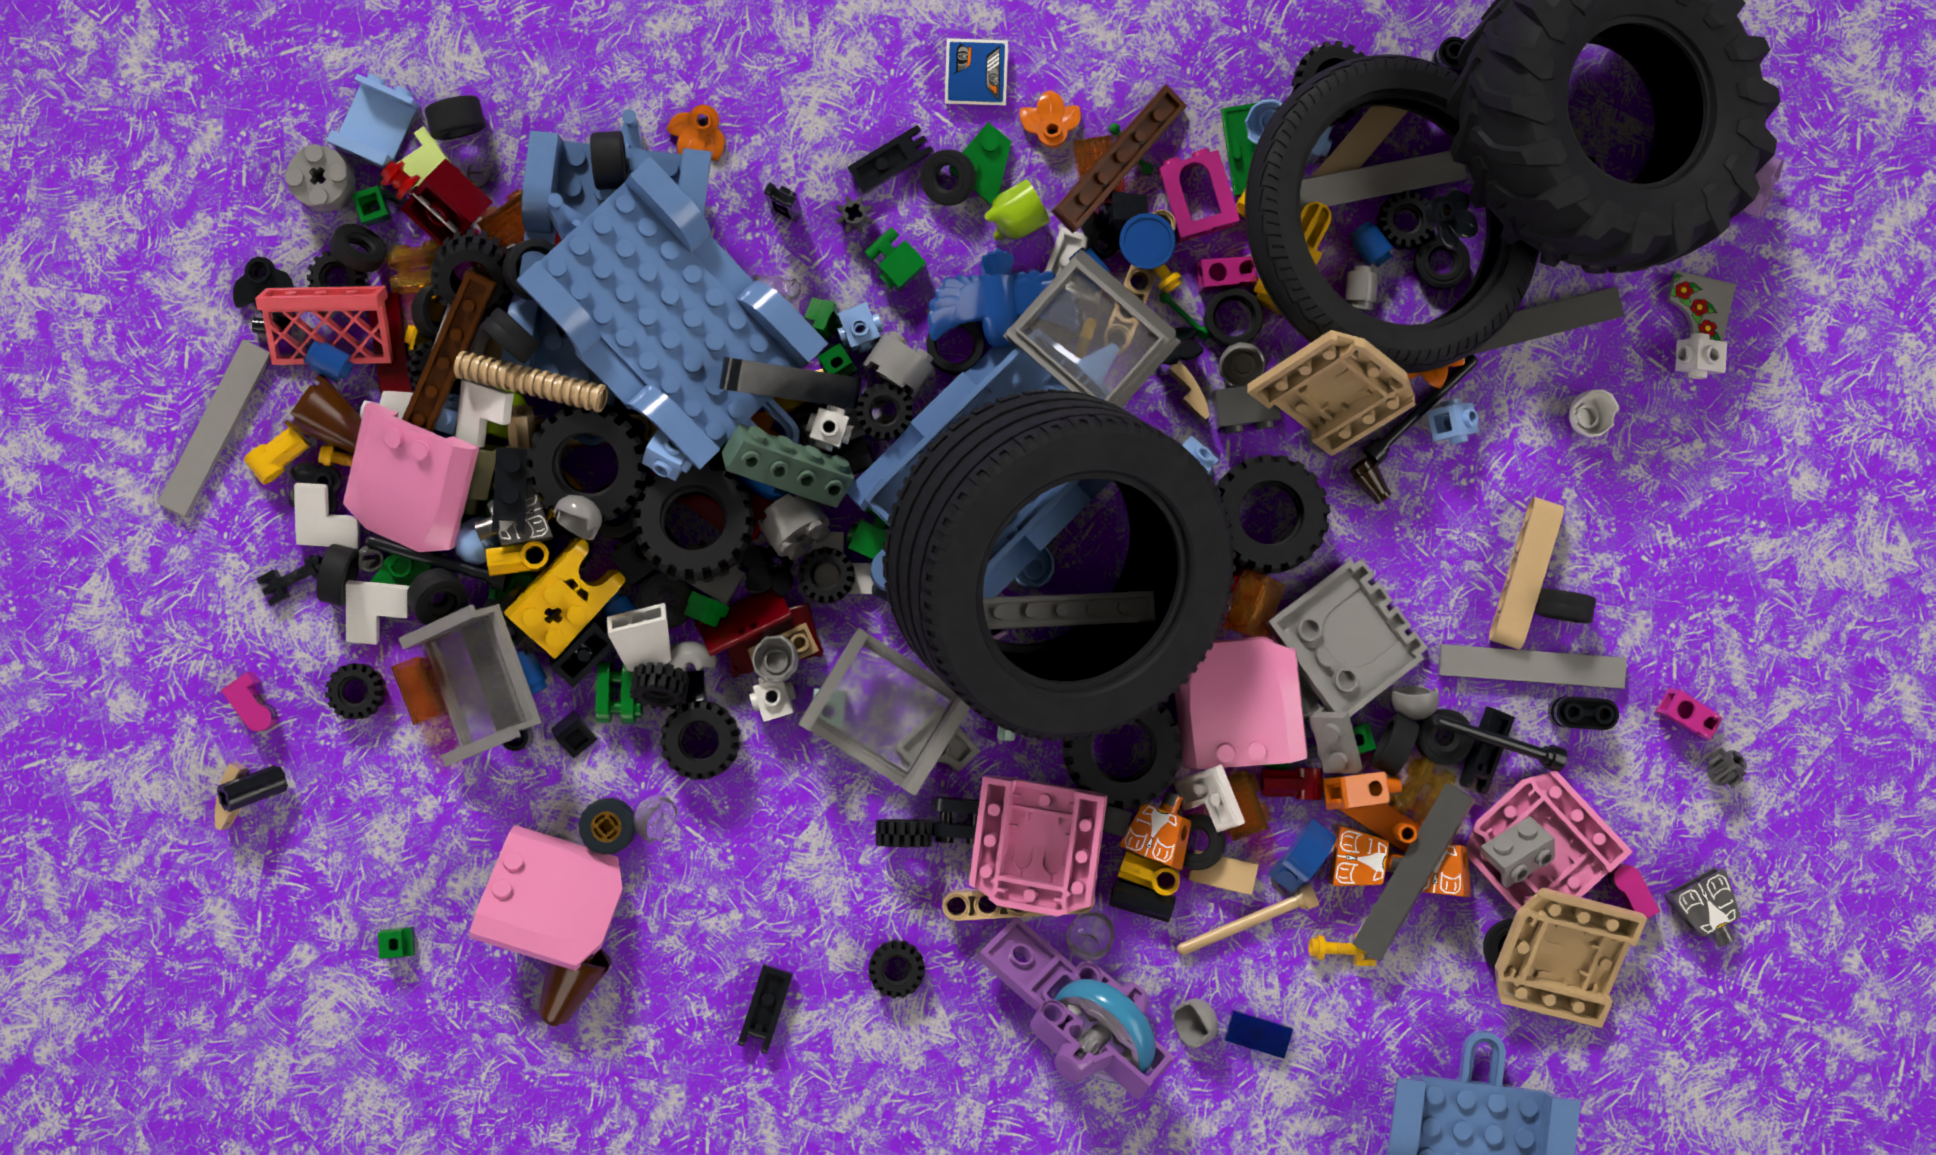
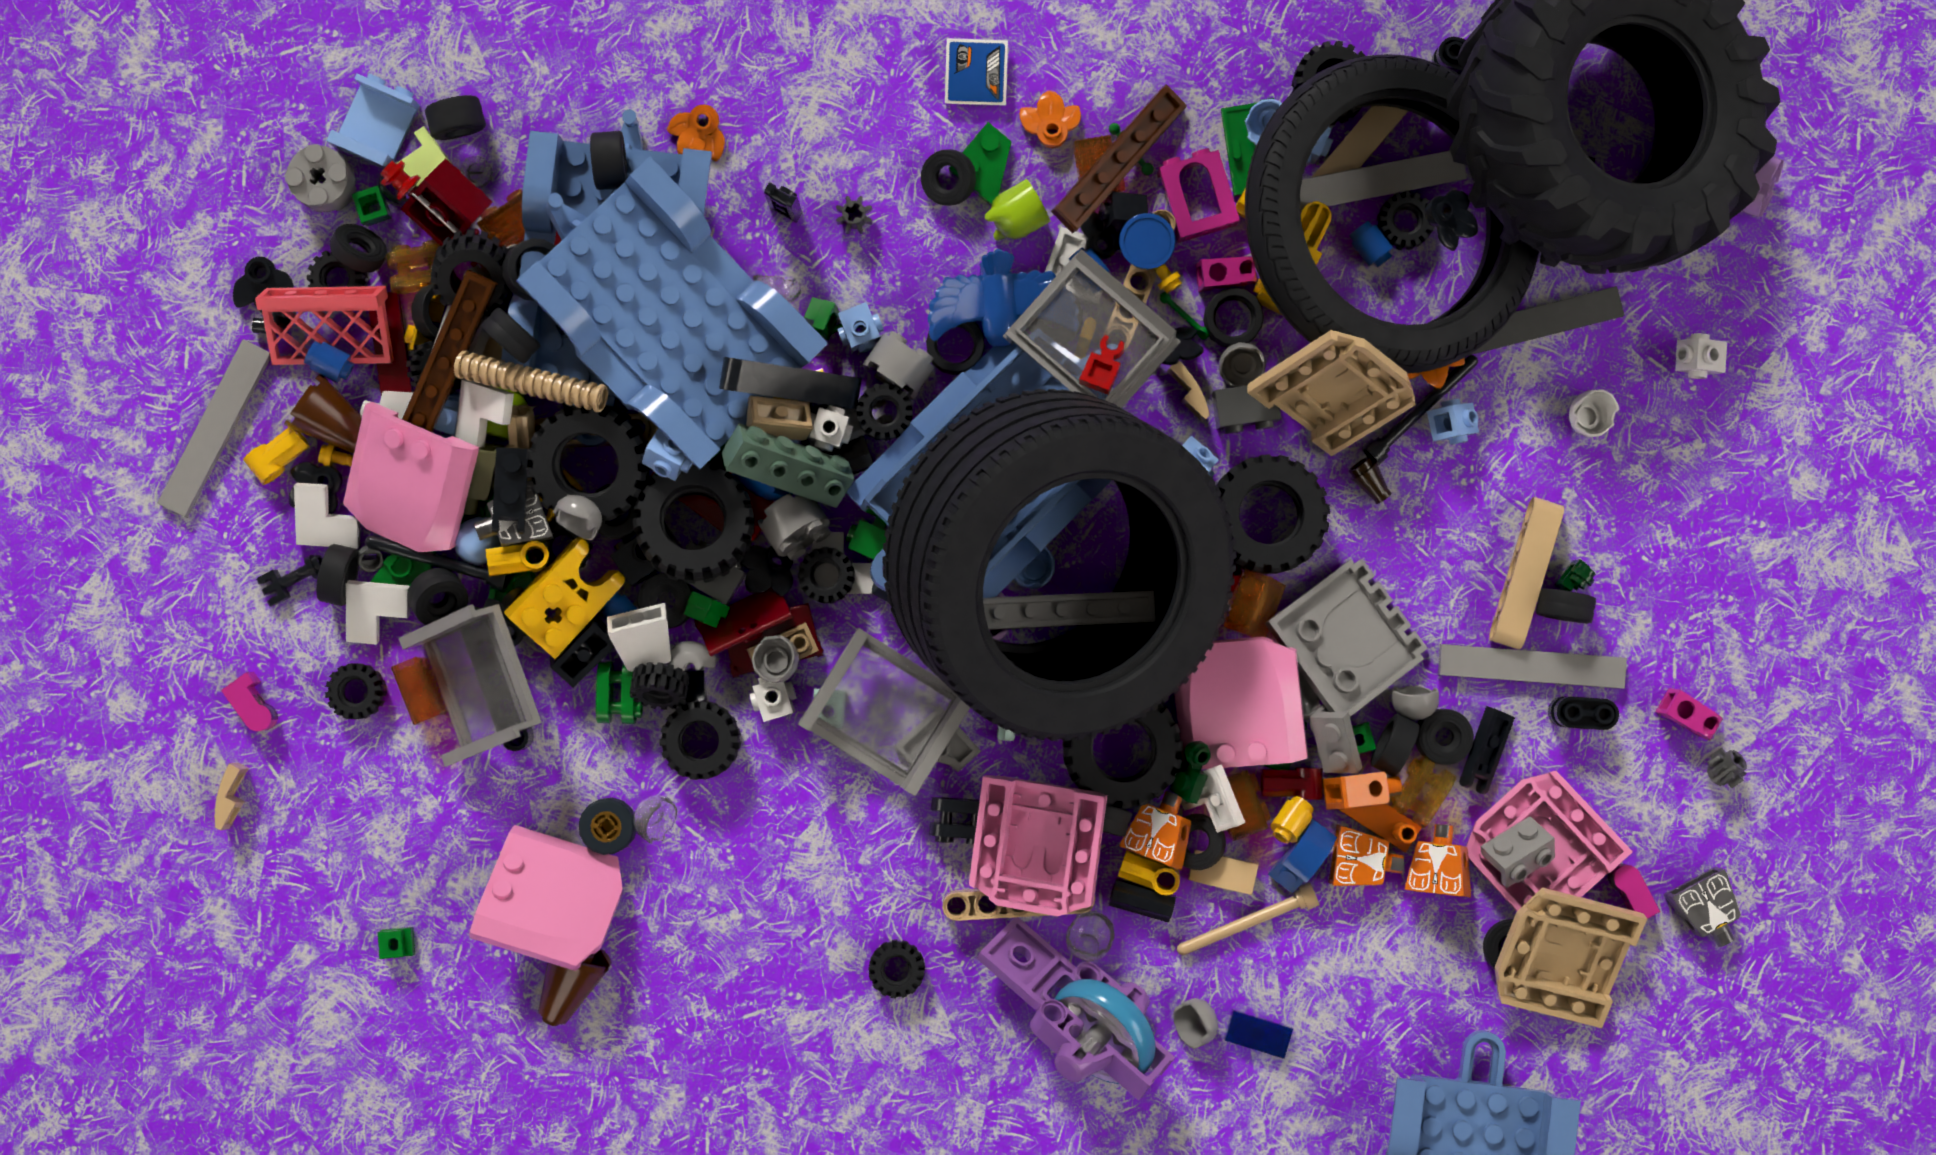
(252, 788): black axle -> none
(533, 671): blue brick -> none
(573, 734): black slope -> none
(766, 1005): black hinge -> none
(780, 417): none -> tan slope
(847, 368): green piece -> none
(889, 160): black hinge -> none
(900, 264): green brick -> none
(903, 833): black tyre -> none
(1101, 369): none -> red plate
(1190, 778): none -> dark green plate
(1292, 820): none -> yellow brick
(1319, 947): yellow hinge -> none
(1362, 288): light grey brick -> none
(1413, 871): dark grey tile -> none
(1436, 280): black tyre -> none
(1550, 756): black piece -> none
(1576, 576): none -> dark green plate
(1703, 302): light grey tile -> none

